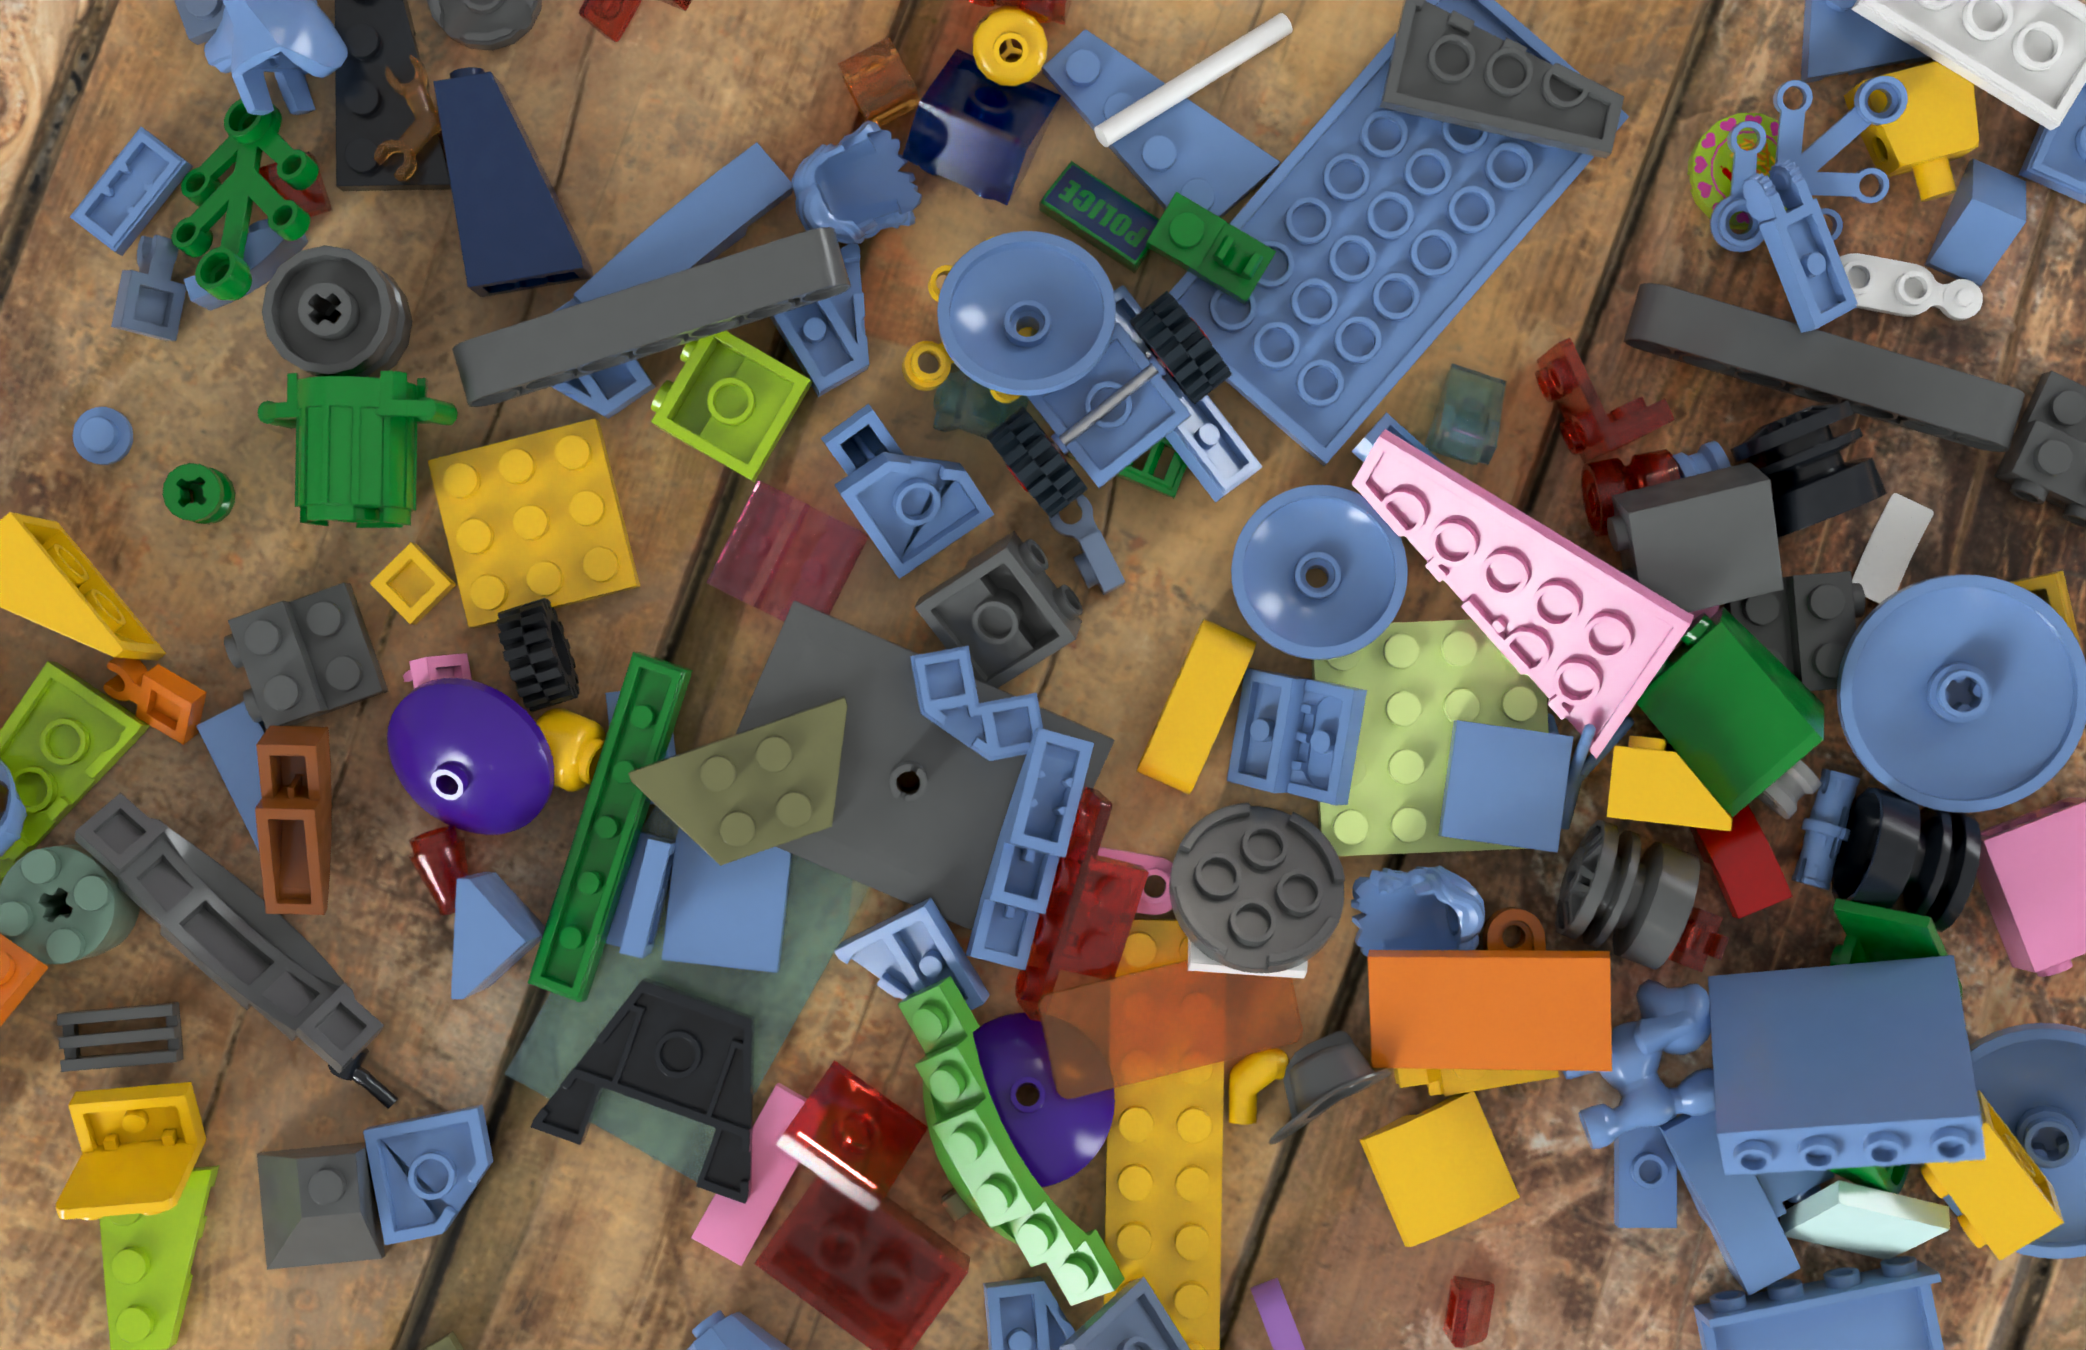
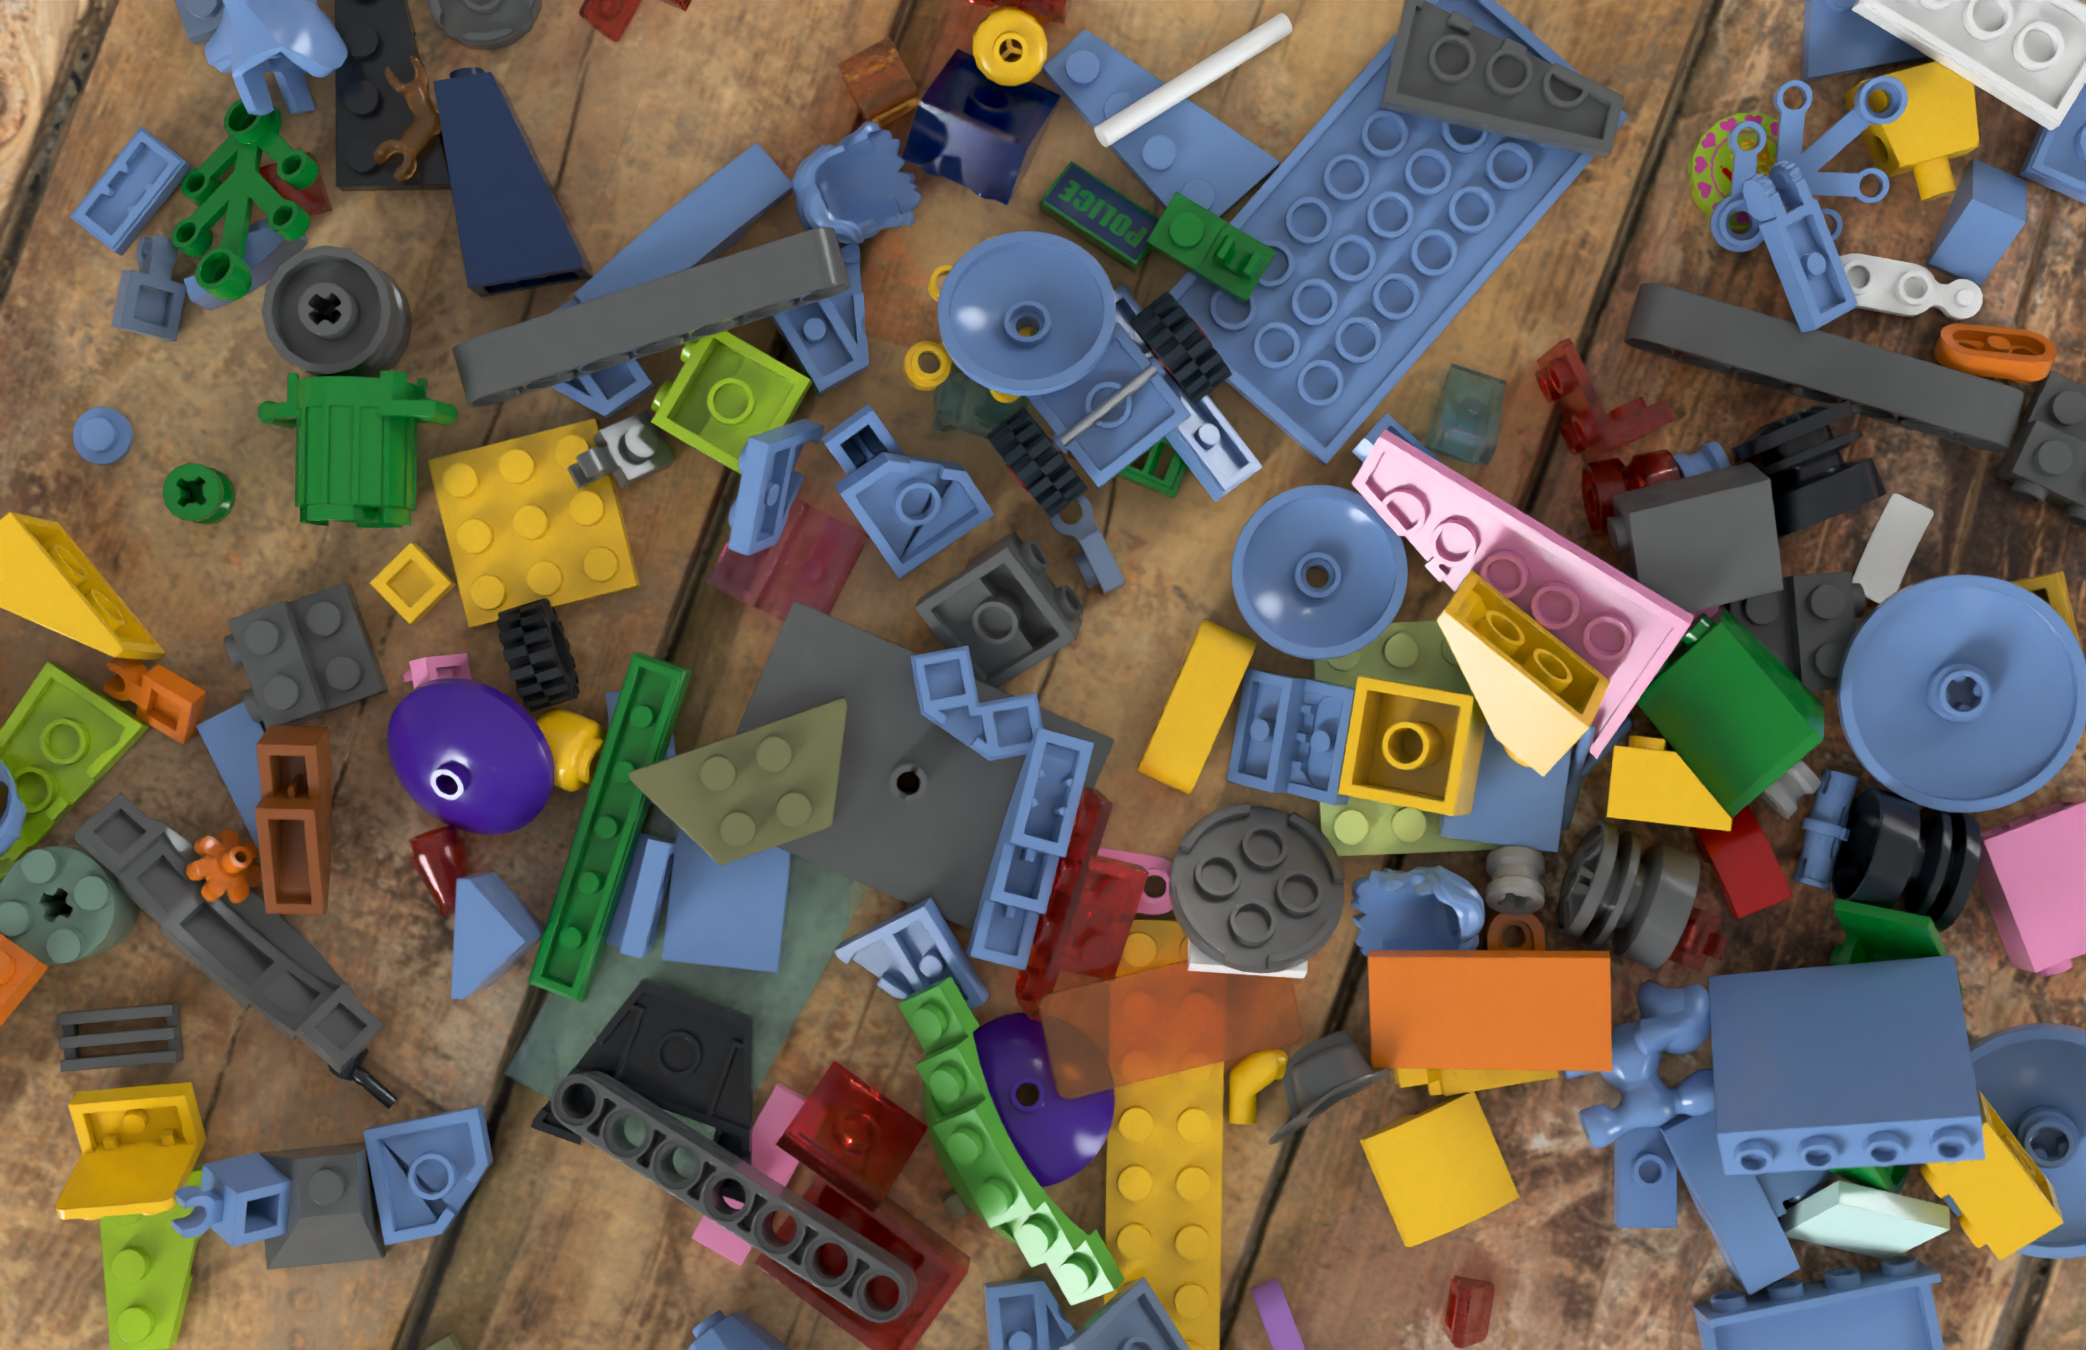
(225, 866): none -> orange plant
(238, 1199): none -> medium blue brick
(626, 450): none -> dark grey plate
(704, 1193): none -> dark grey beam
(768, 485): none -> medium blue wing
(1413, 746): none -> yellow brick
(1515, 880): none -> light grey wheel
(1523, 677): none -> yellow slope
(1995, 352): none -> orange plate

